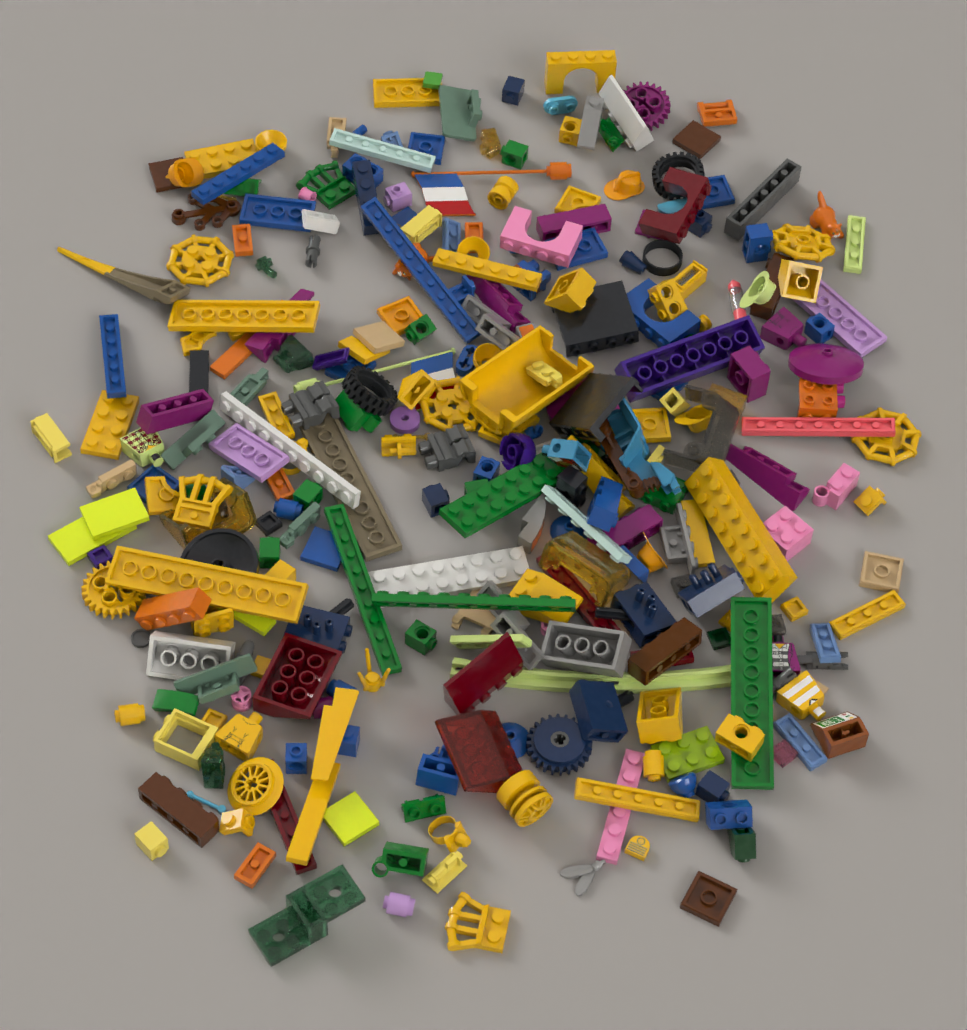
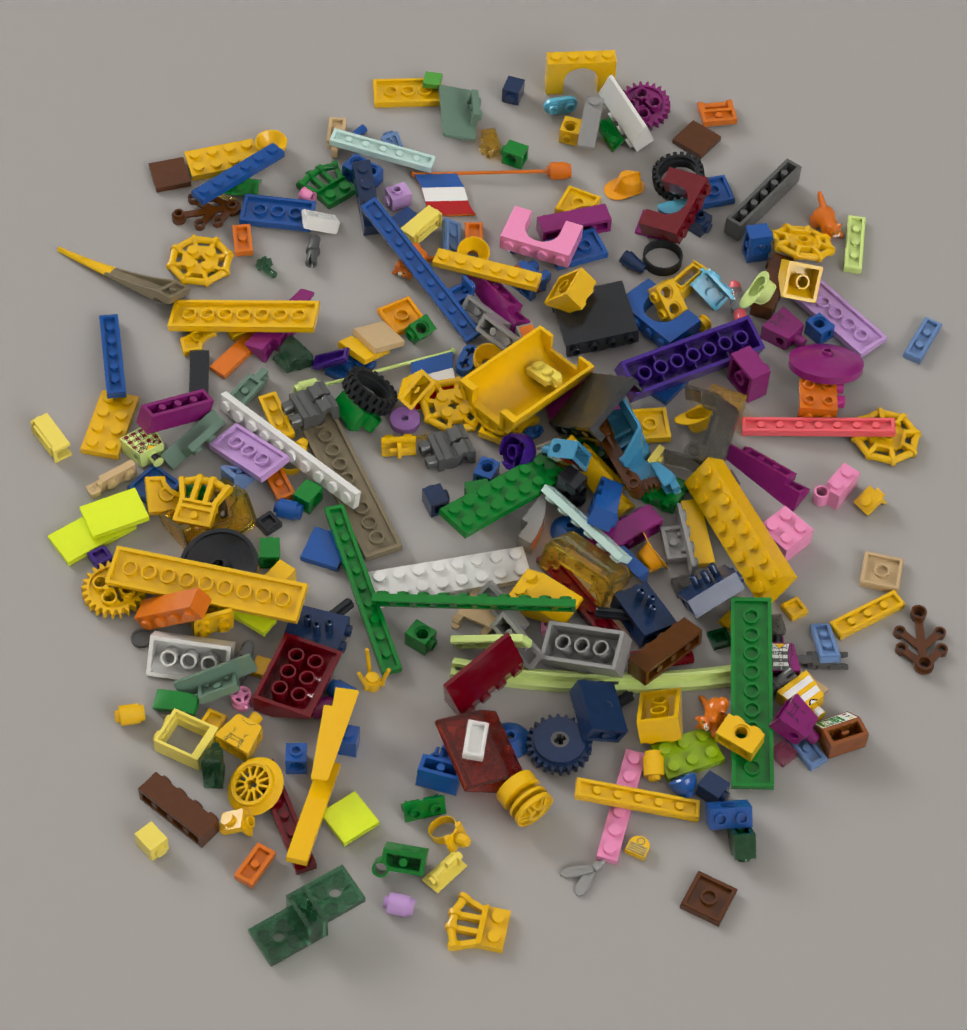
(186, 173): light orange piece -> none
(221, 808): medium azure hinge -> none
(300, 524): sand green hinge -> none
(428, 144): blue tile -> none
(475, 740): none -> white tile
(502, 192): yellow wheel -> none
(674, 402): light yellow brick -> none
(712, 289): none -> medium azure bracket
(714, 713): none -> orange animal
(795, 721): none -> magenta torso
(920, 643): none -> reddish brown plant
(922, 340): none -> medium blue tile

